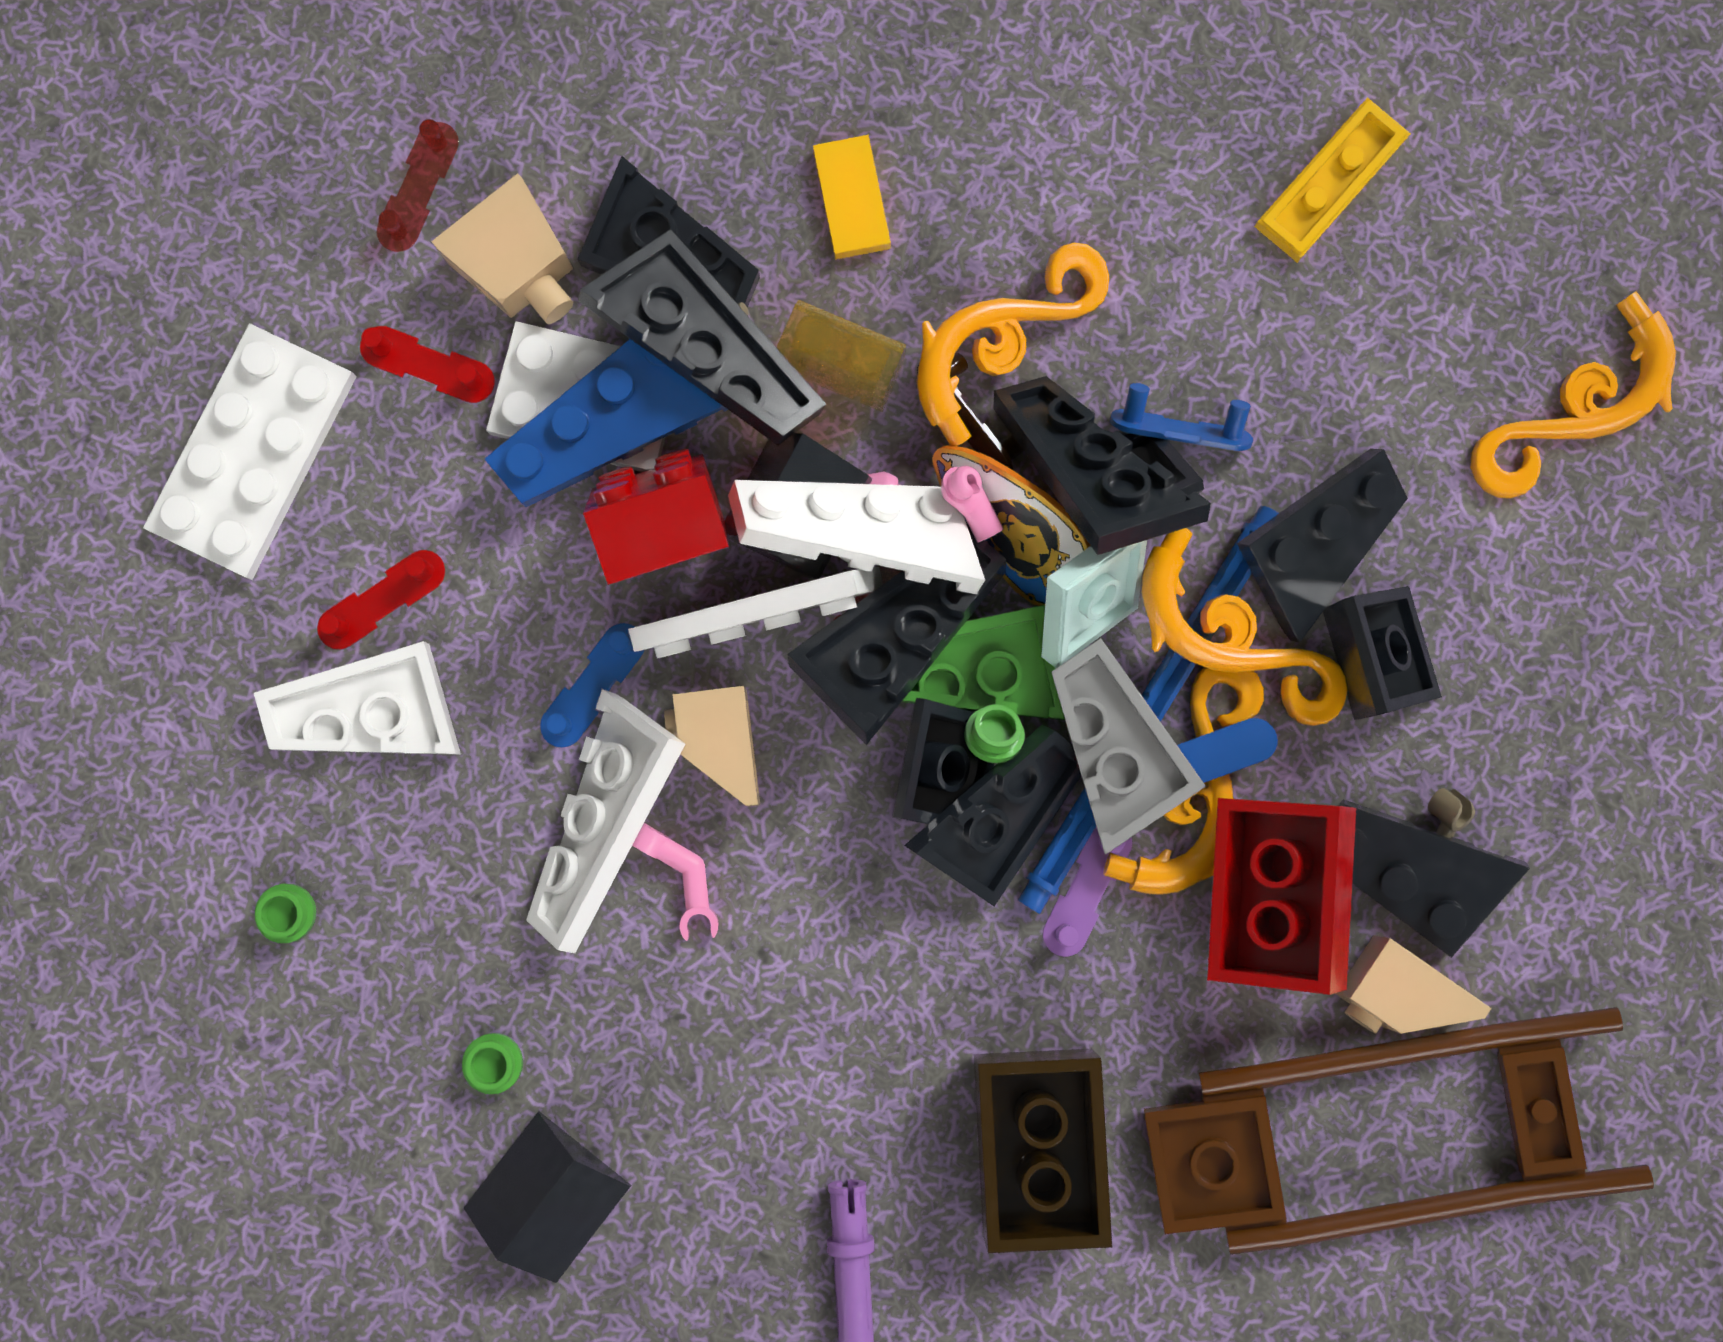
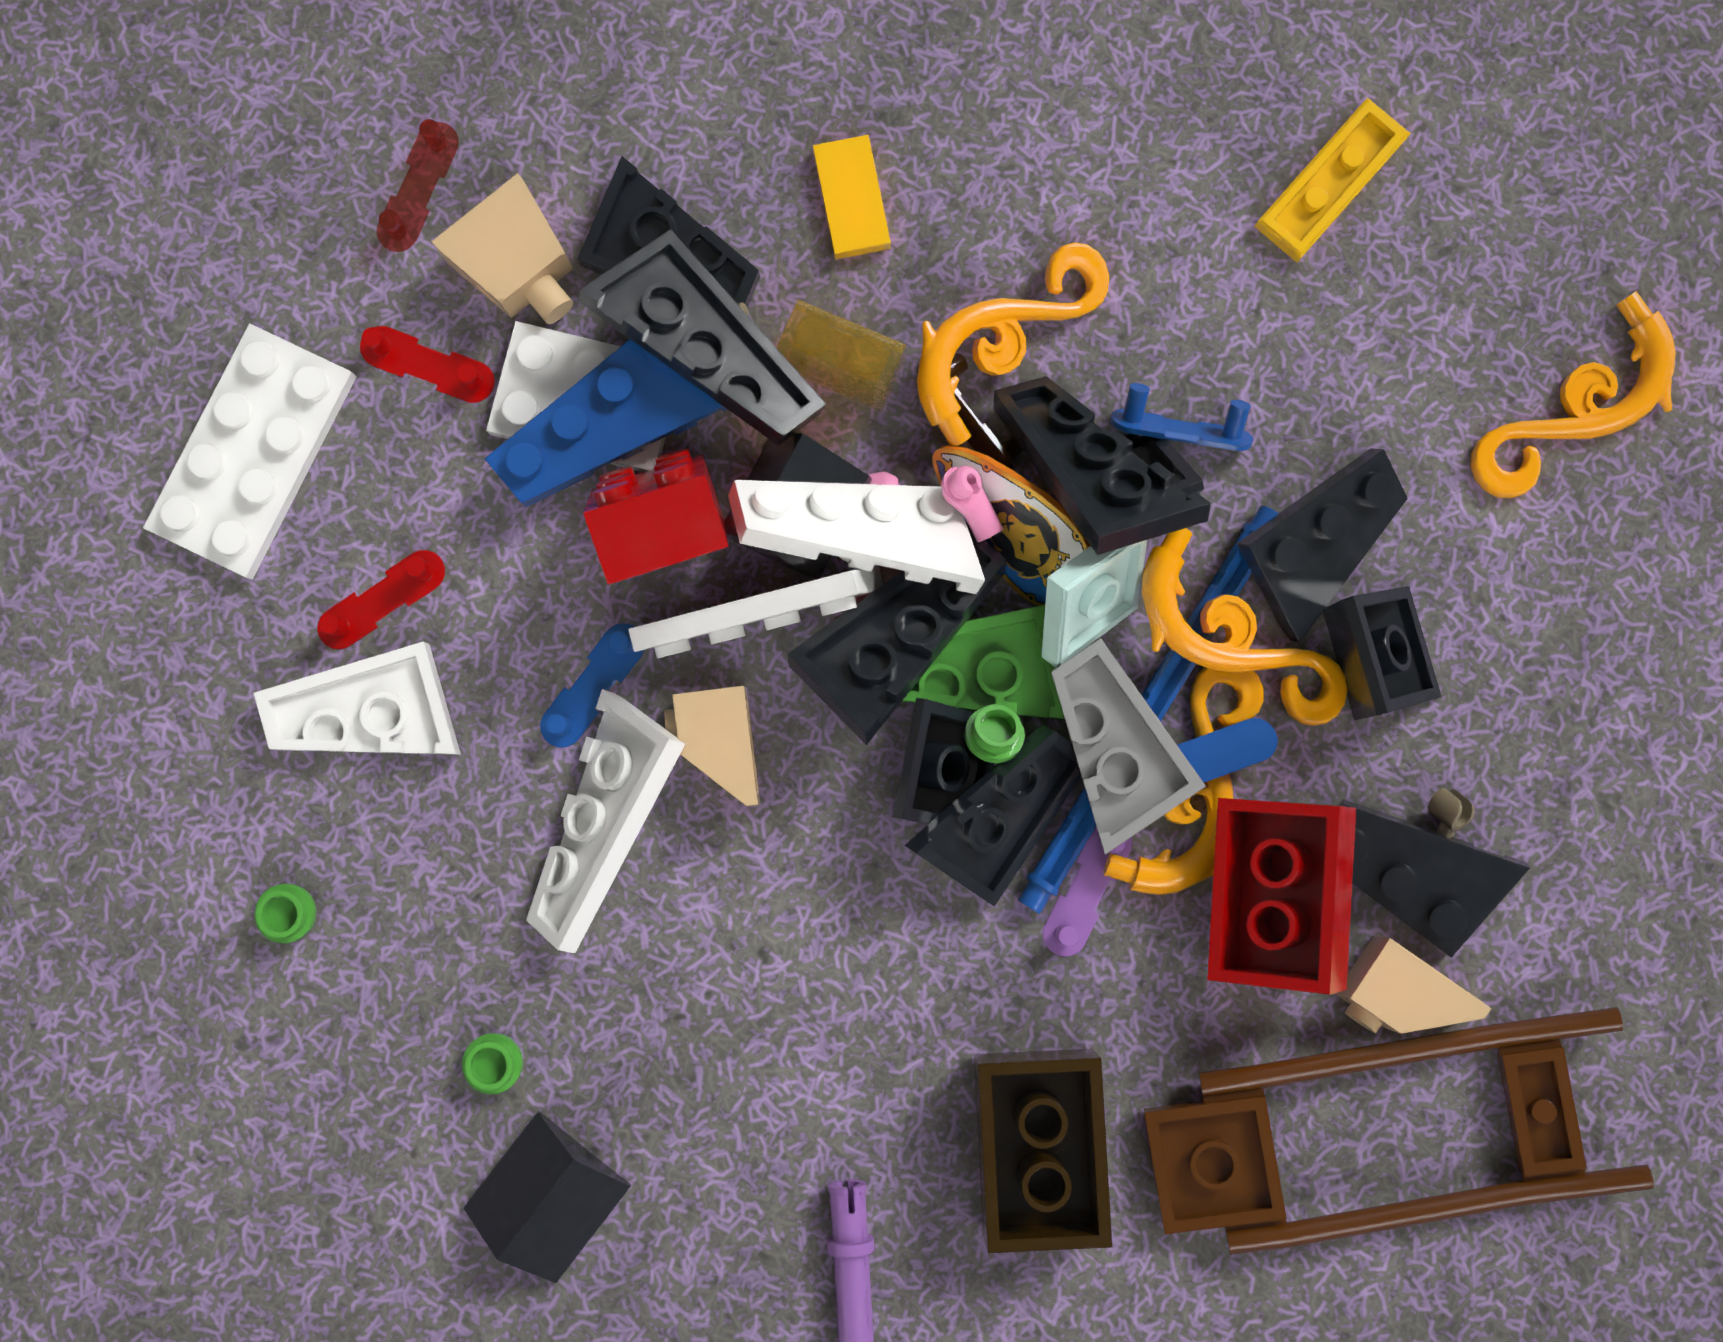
(692, 869): bright pink arm -> none

